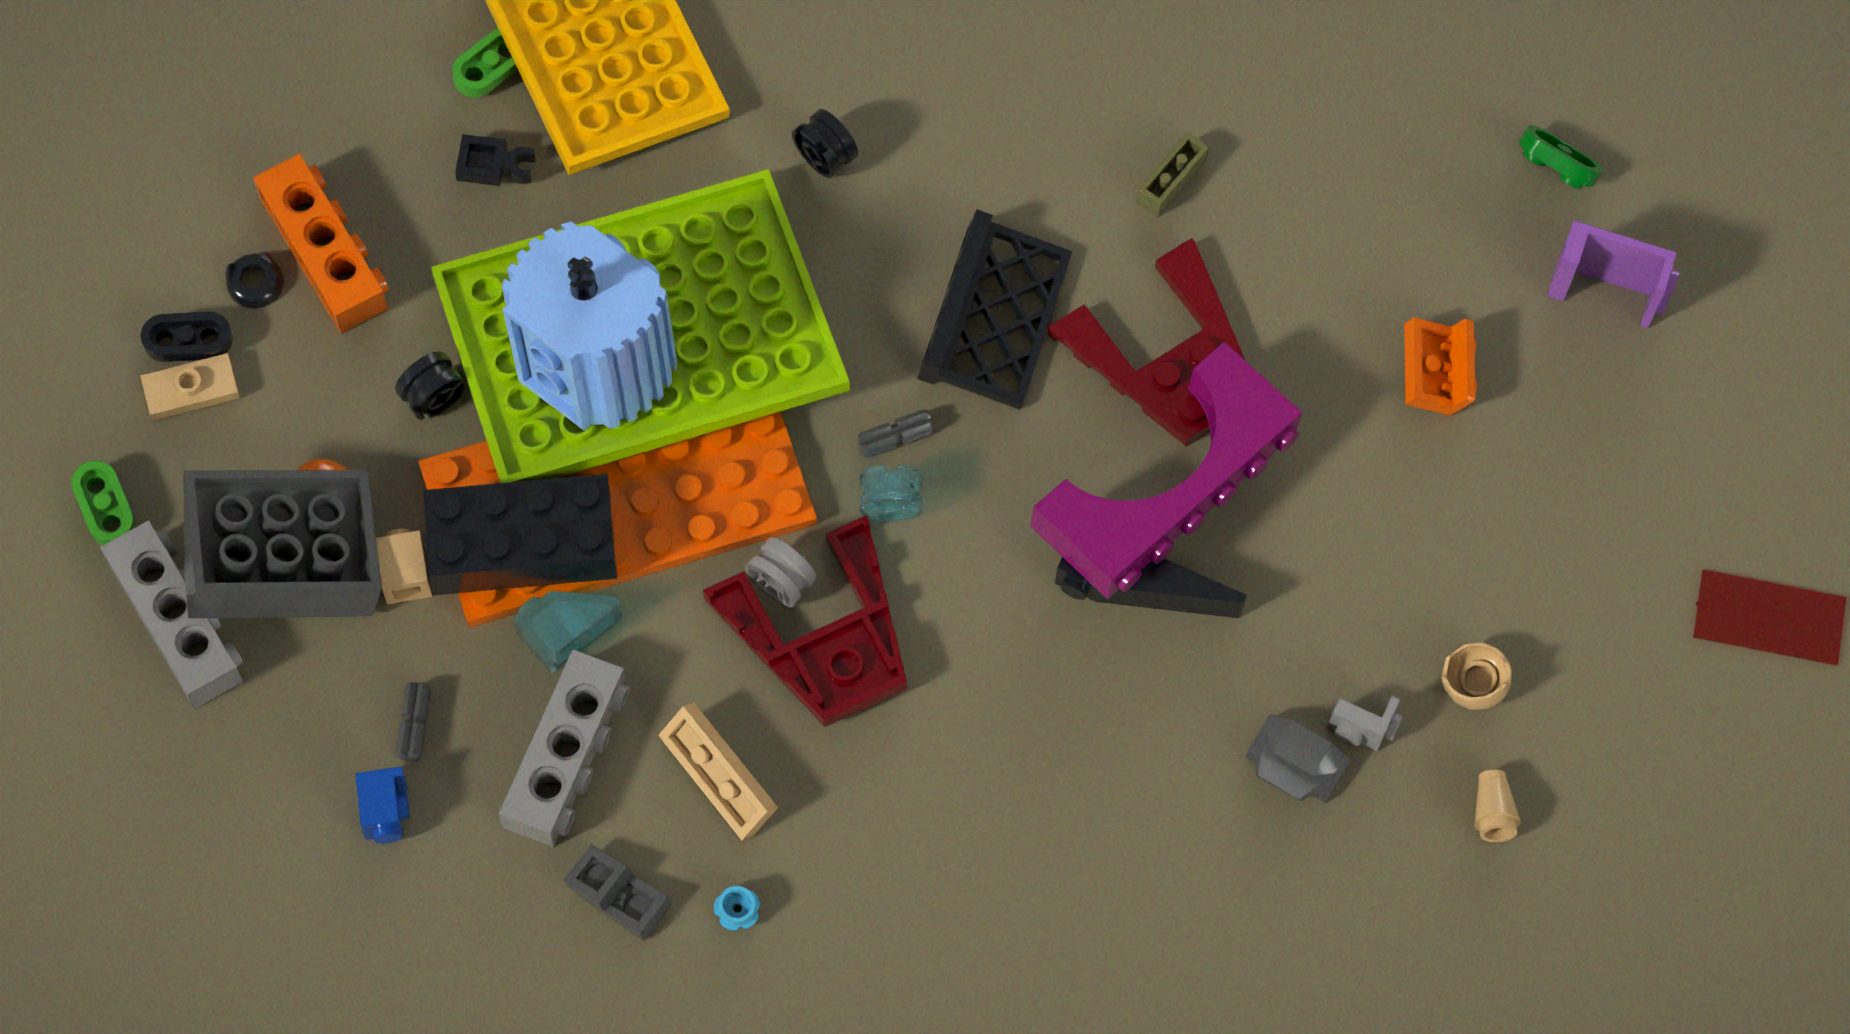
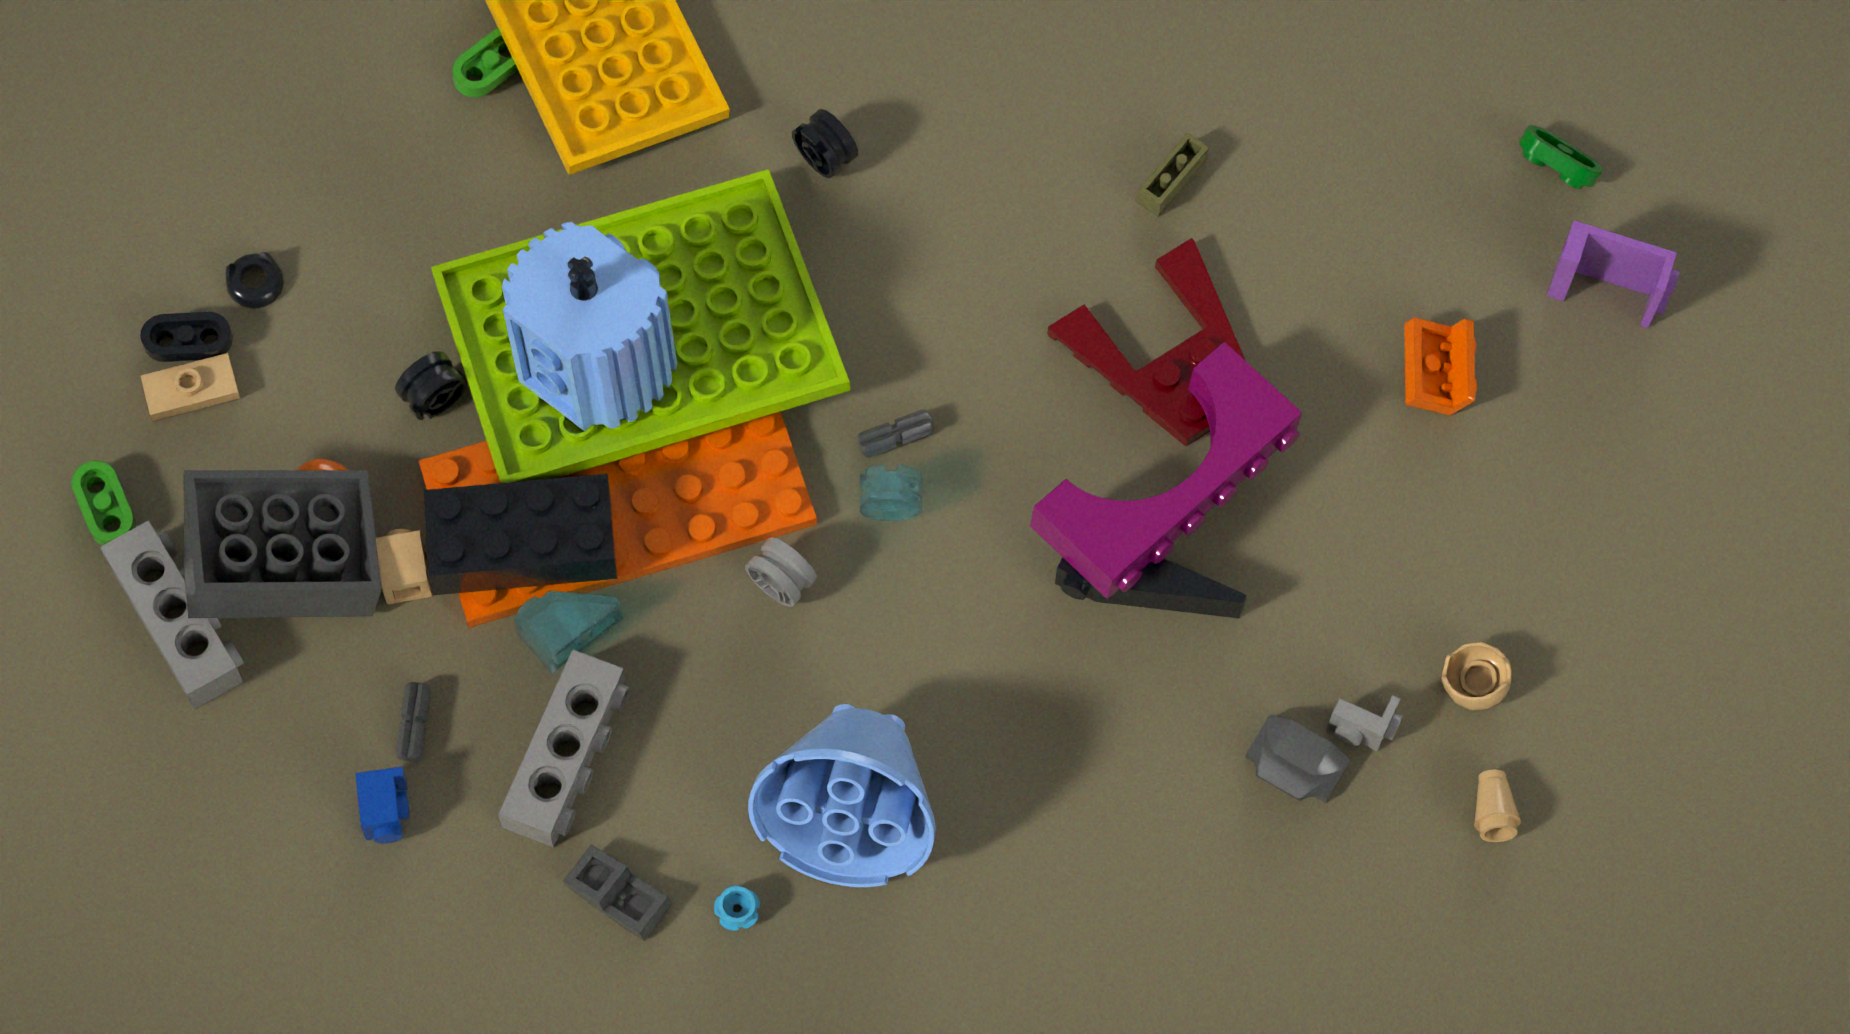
(346, 301): orange brick -> none
(486, 160): black plate -> none
(718, 771): tan plate -> none
(841, 663): dark red wing -> none
(846, 801): none -> light blue cone
(958, 299): black fence -> none
(1769, 617): clear red piece -> none

